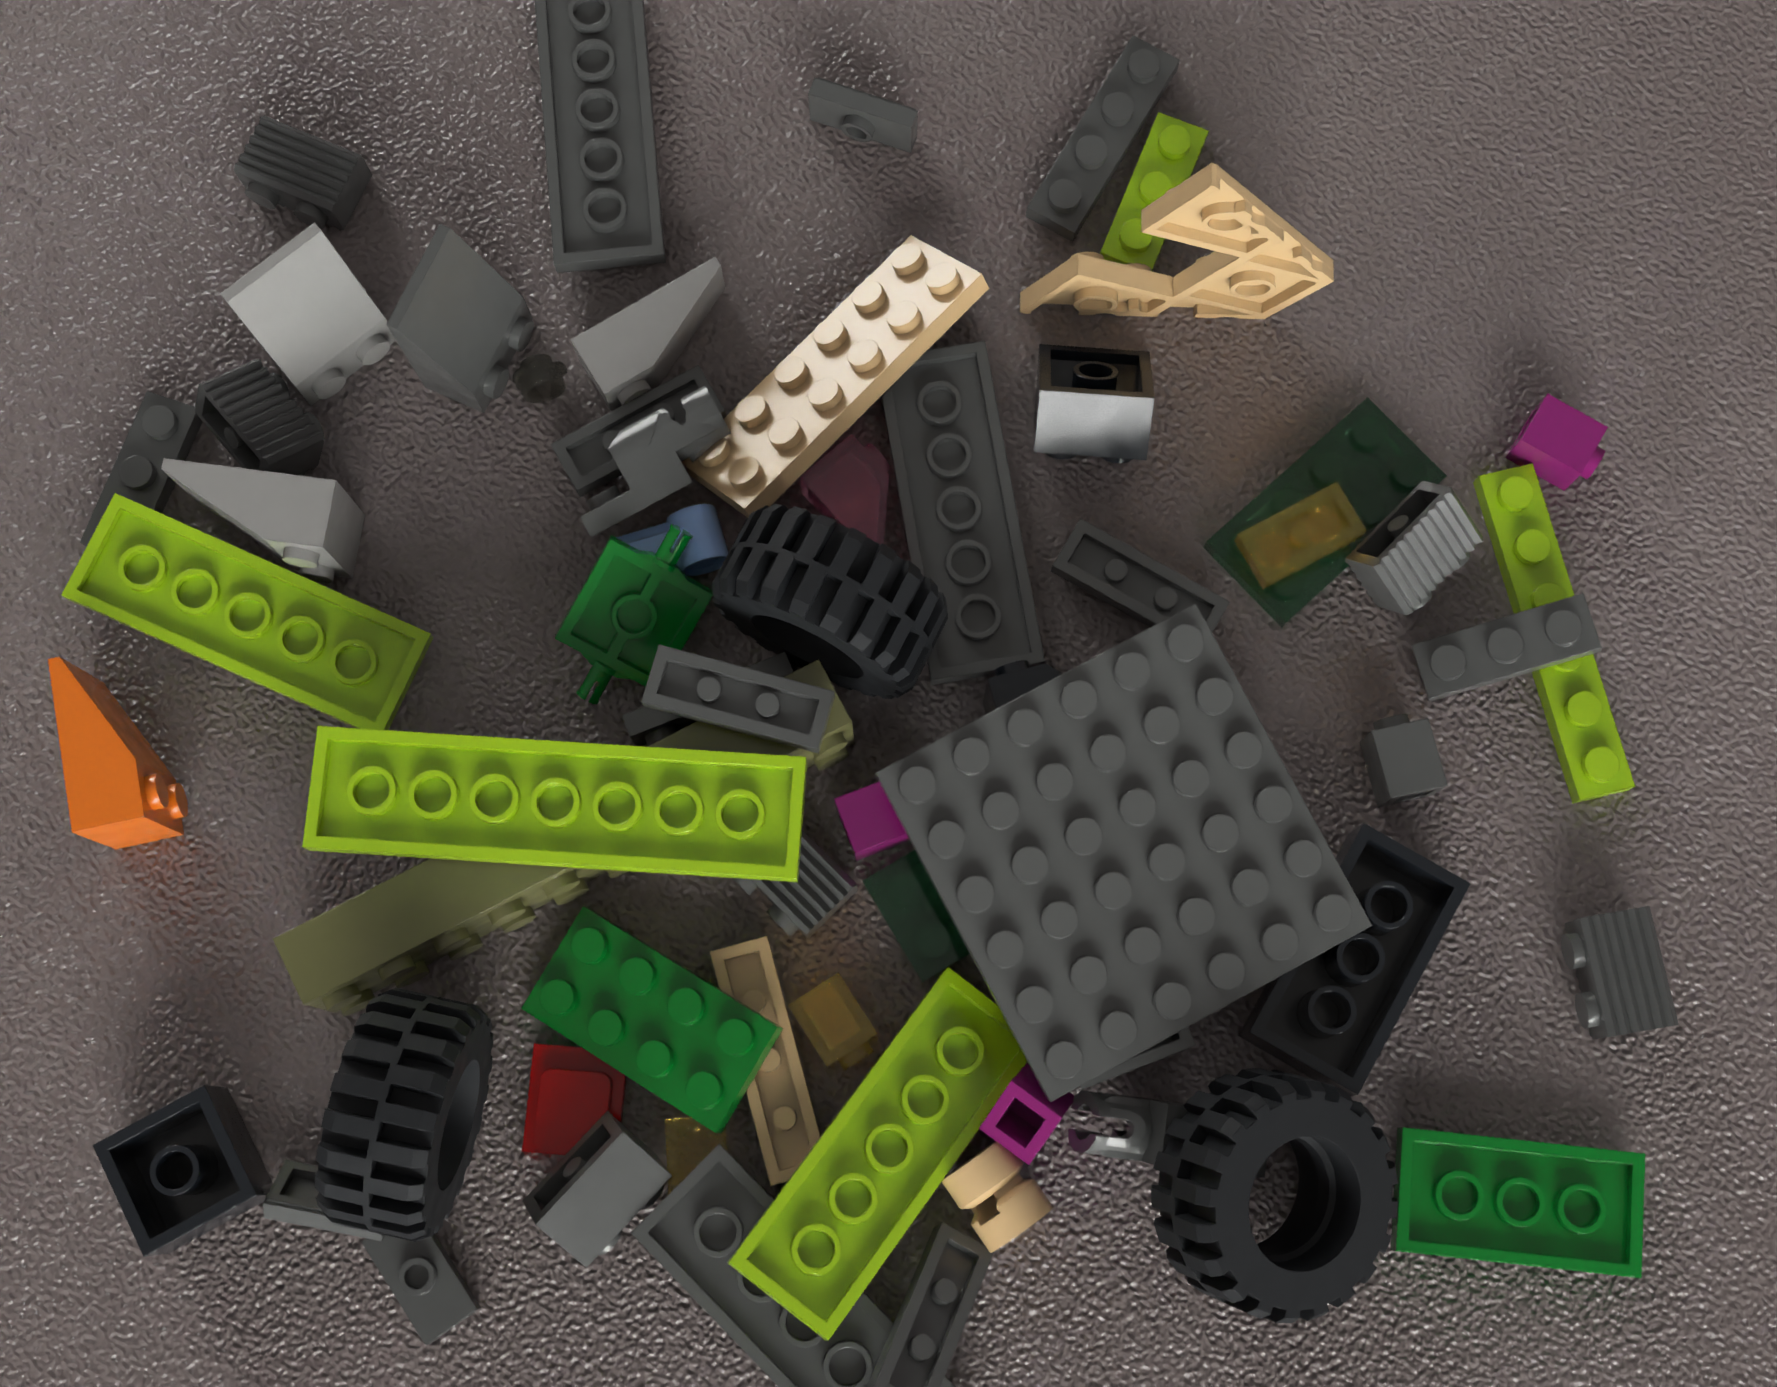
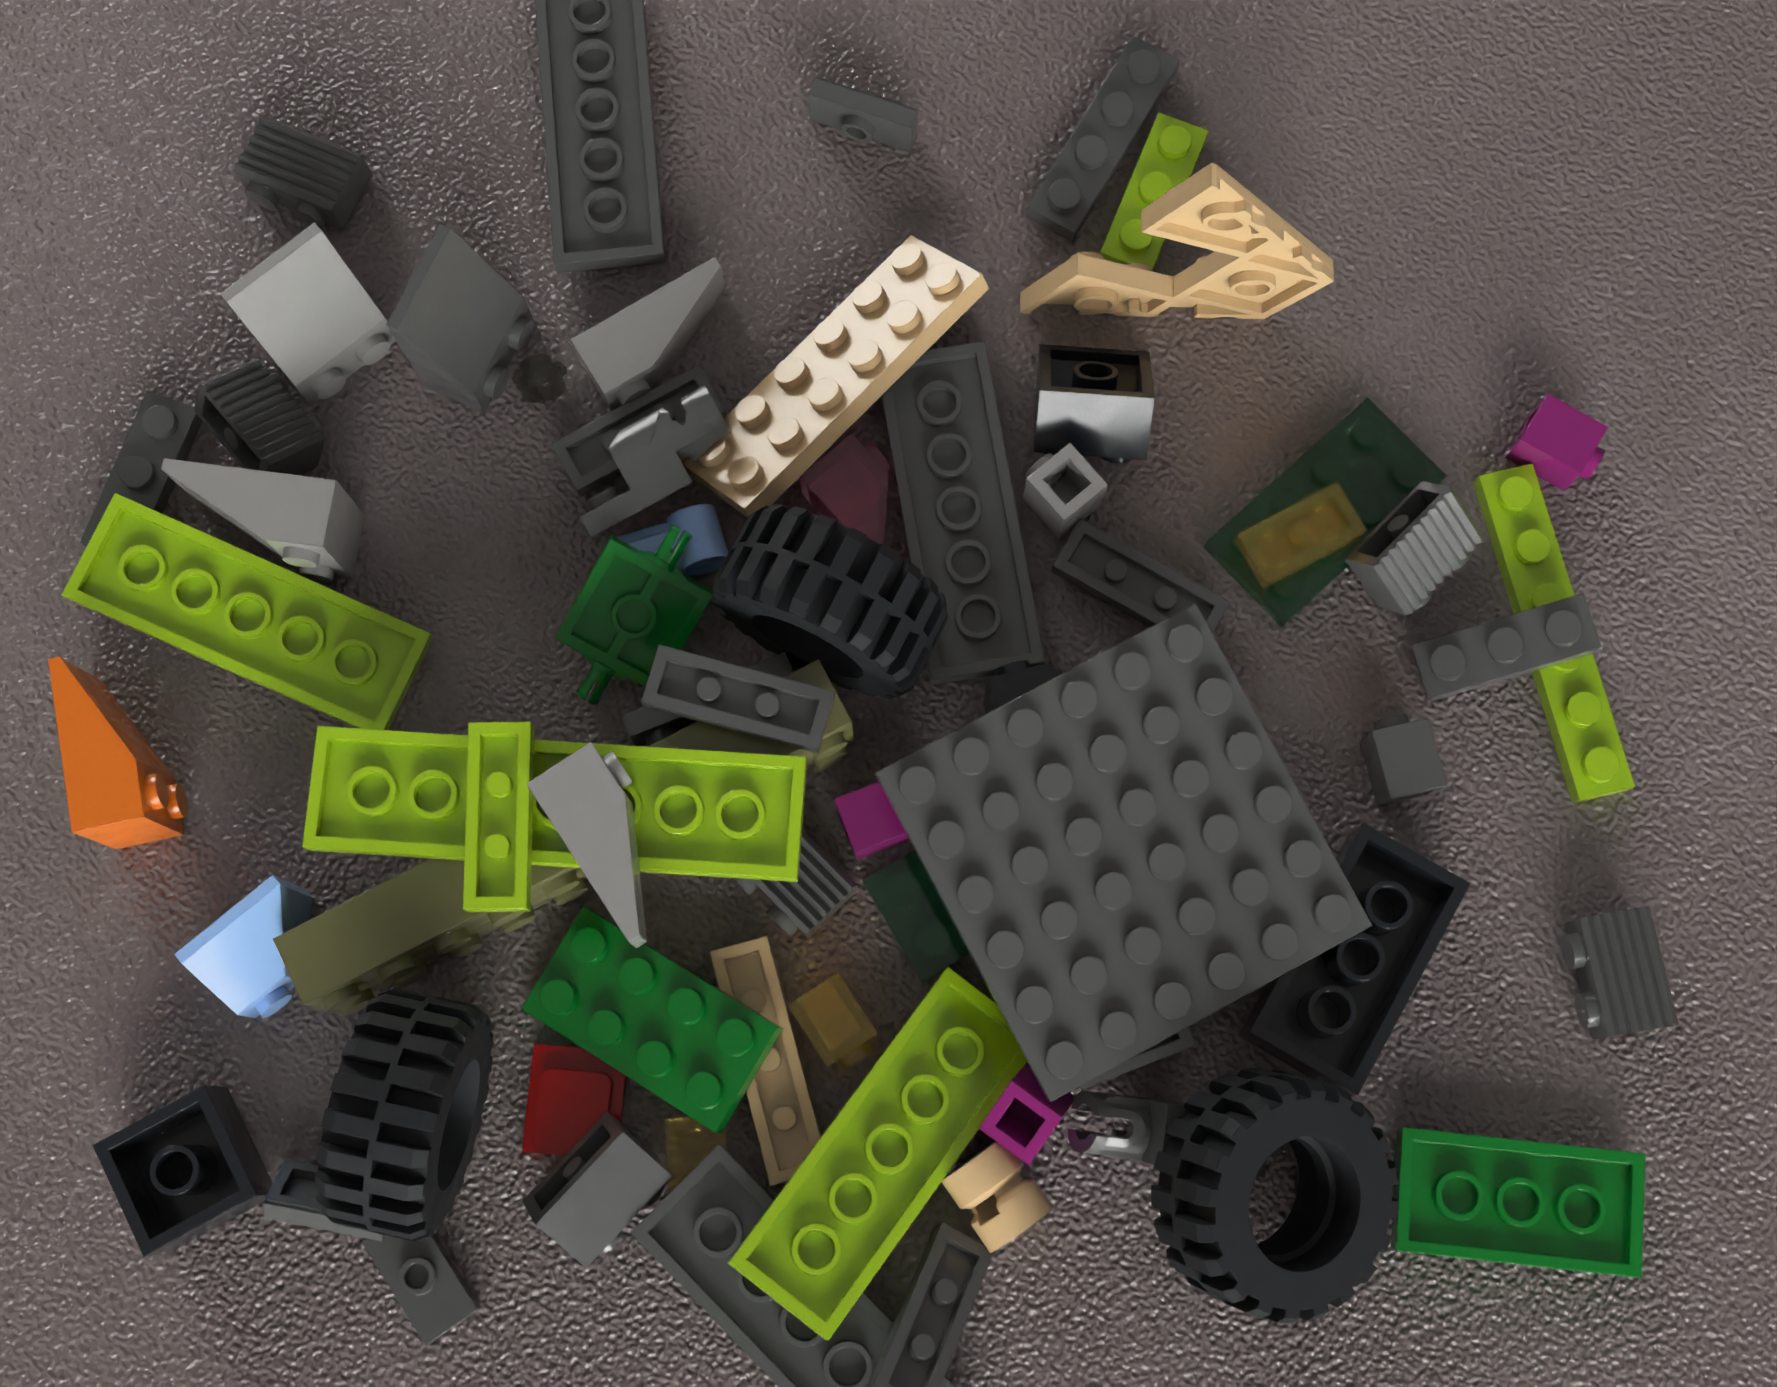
(238, 950): none -> light blue slope
(499, 817): none -> lime plate
(598, 826): none -> light grey slope
(1063, 489): none -> light grey brick

